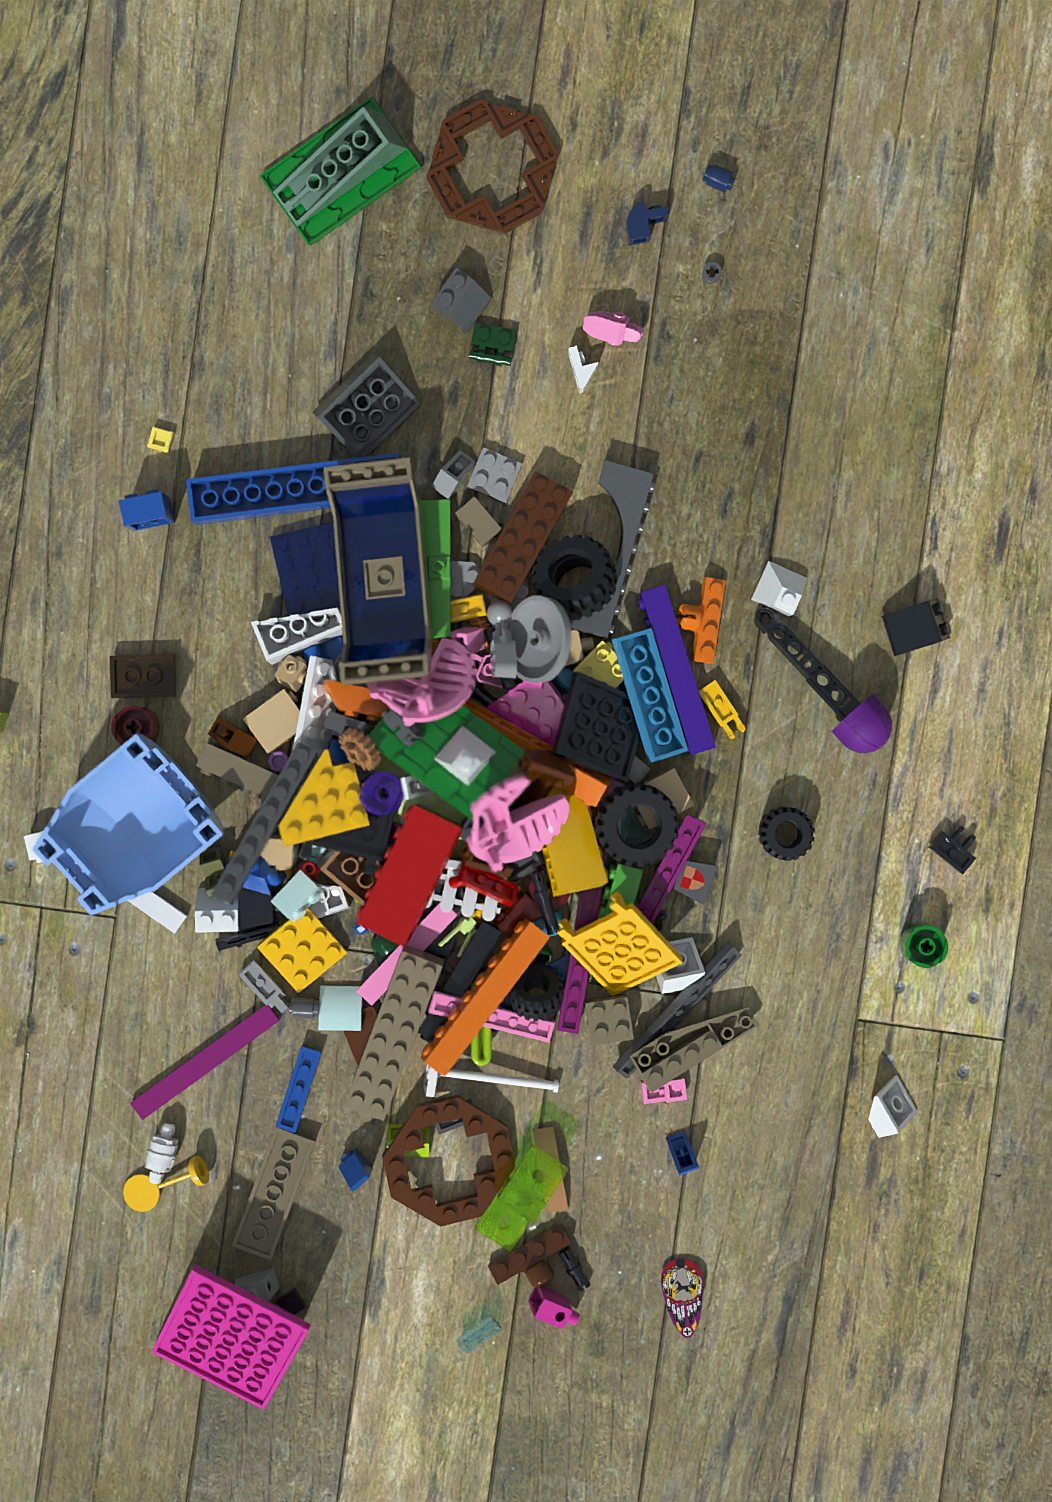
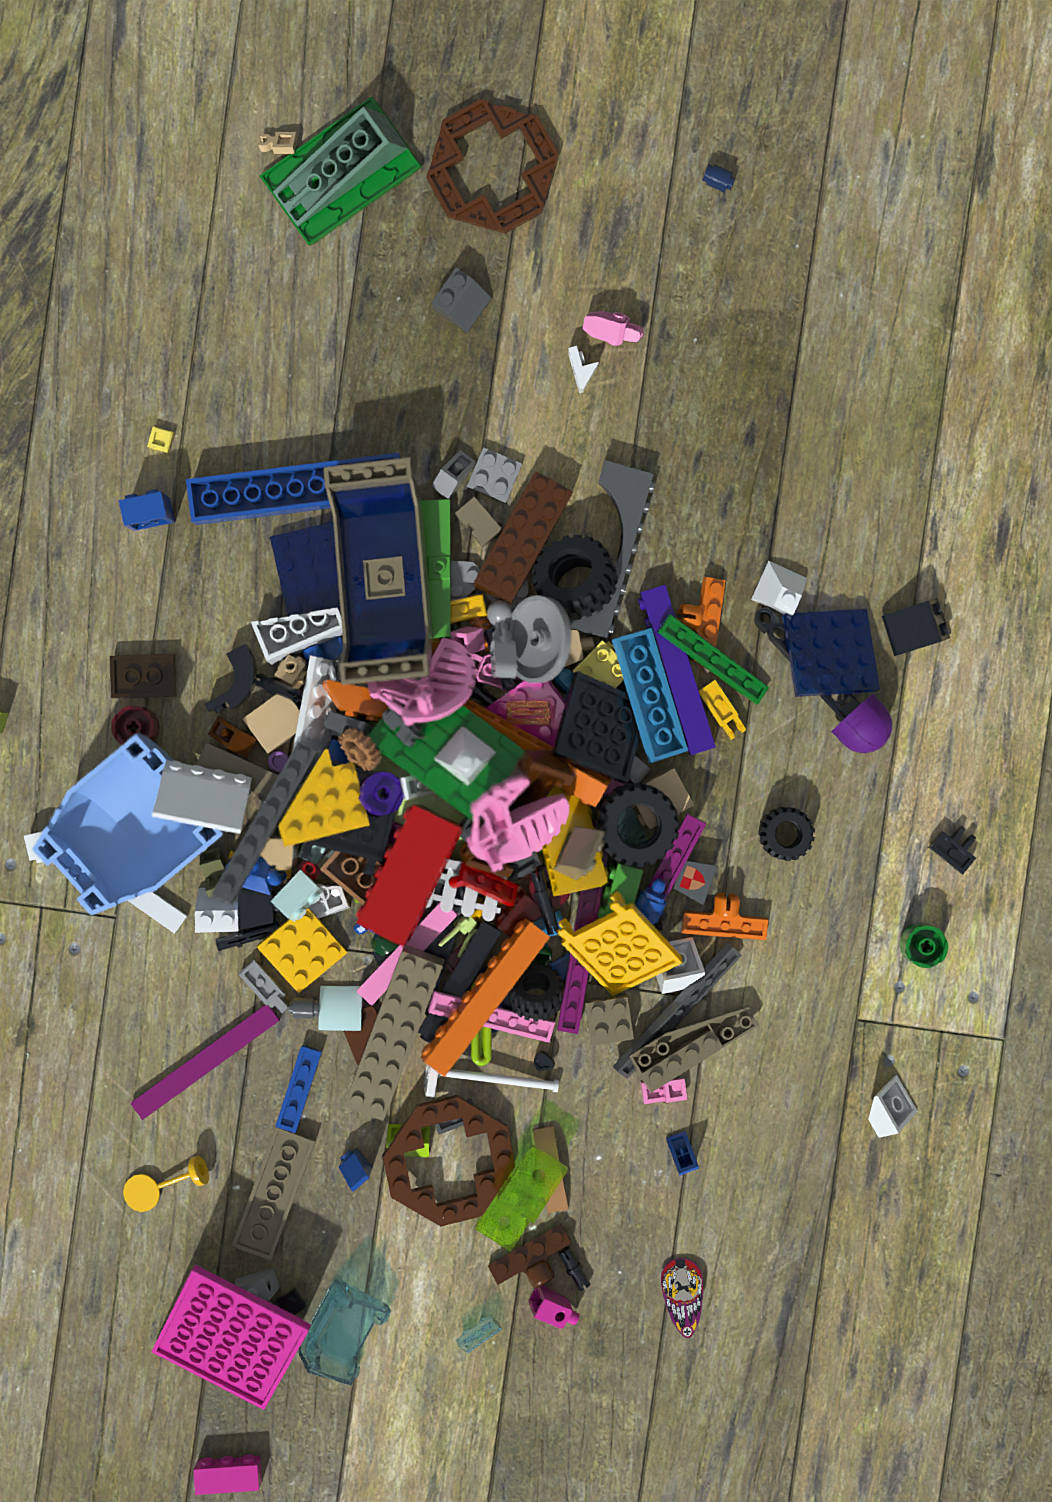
(161, 1153): white piece -> none
(202, 796): none -> white slope
(227, 1474): none -> dark pink brick
(243, 684): none -> black arch
(273, 685): none -> black pin
(280, 143): none -> tan plate
(340, 1332): none -> clear light blue windscreen
(366, 407): dark grey slope -> none
(492, 338): dark green plate -> none
(528, 721): none -> clear orange tile
(543, 1061): none -> black piece
(579, 852): none -> dark tan slope
(639, 220): dark blue brick -> none
(652, 901): none -> blue piece
(712, 659): none -> green tile
(717, 267): dark grey bush -> none
(725, 921): none -> orange plate
(831, 652): none -> clear blue plate

